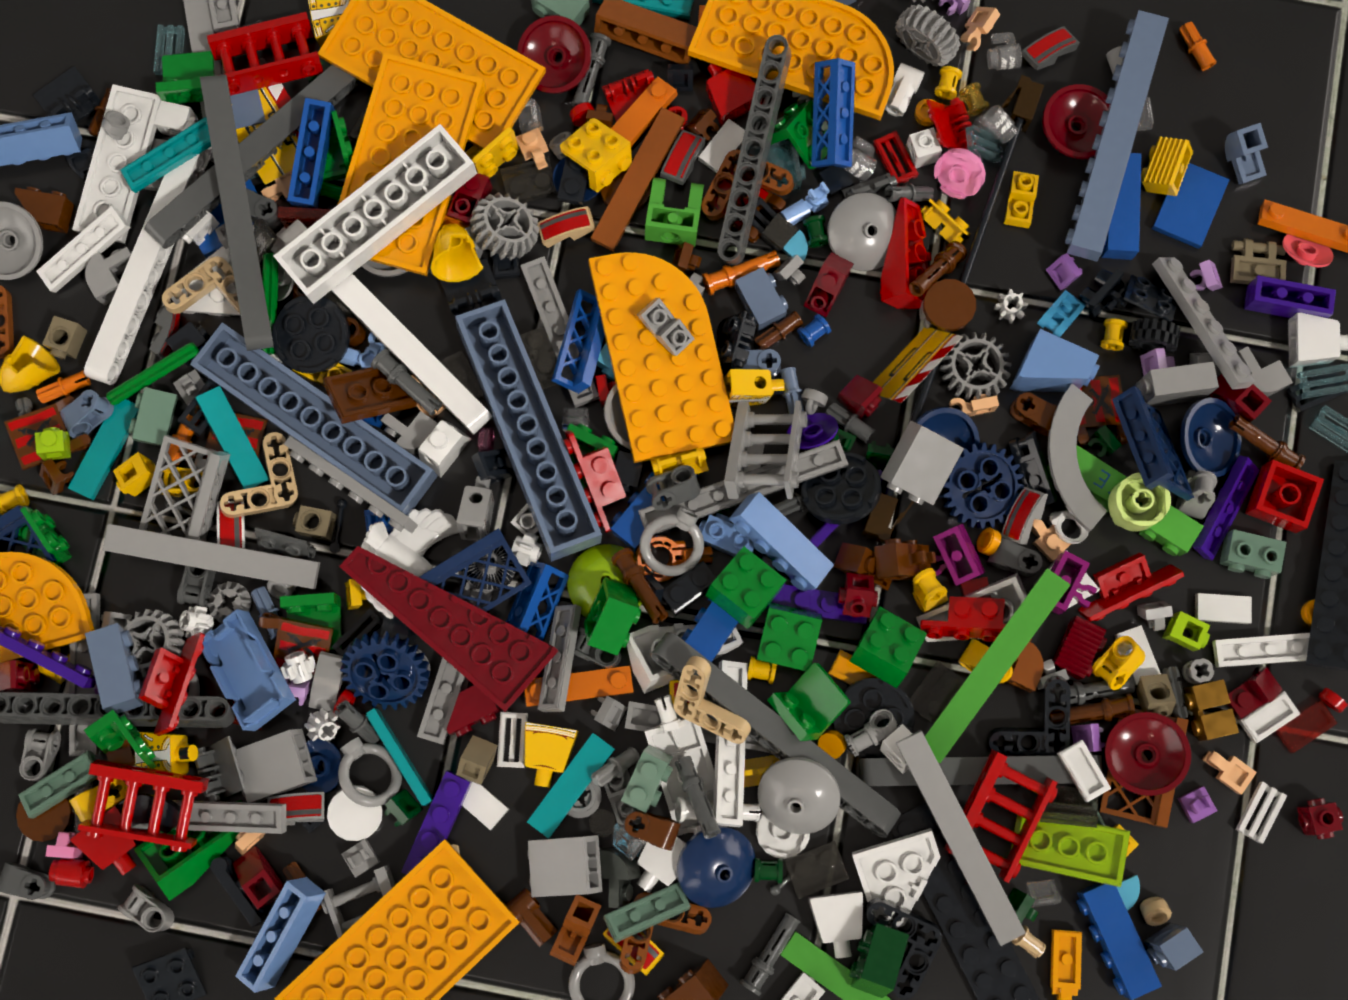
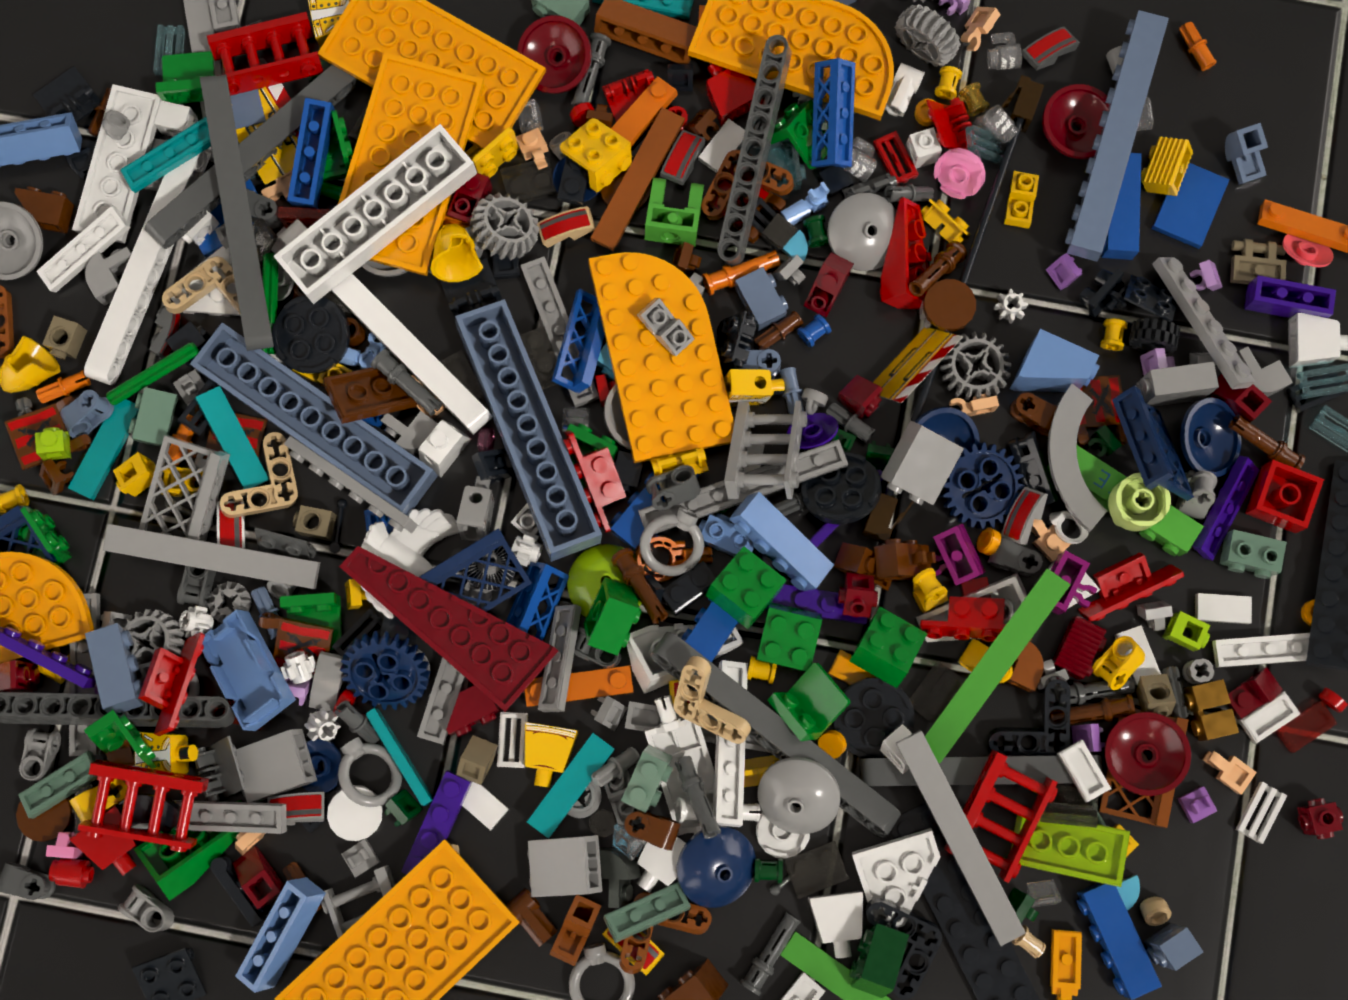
(871, 733): light grey connector -> none
(1061, 313): dark azure plate -> none

